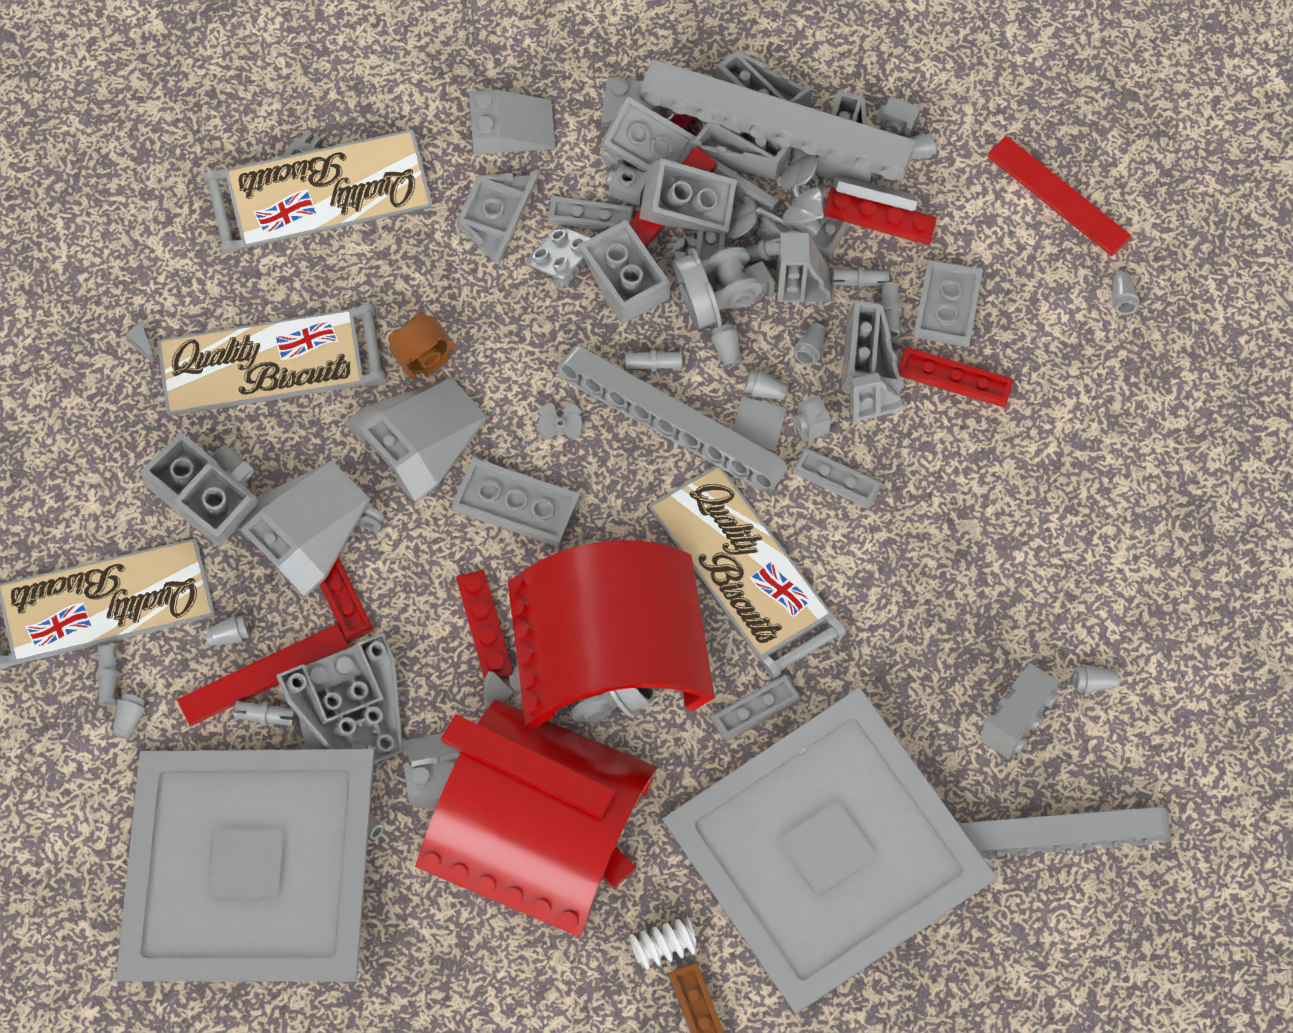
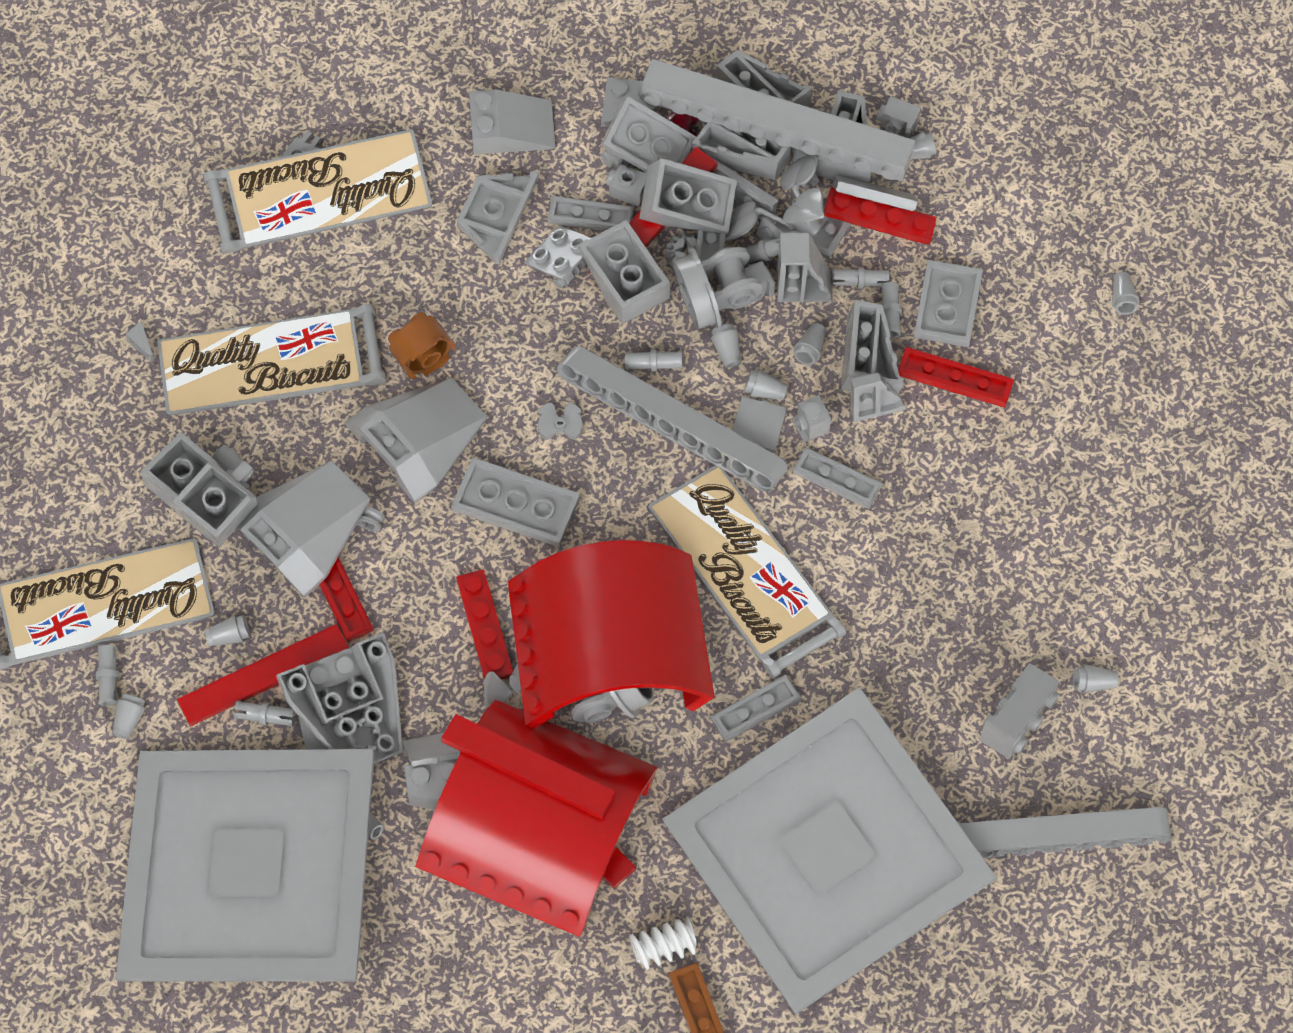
(1059, 196): red tile -> none

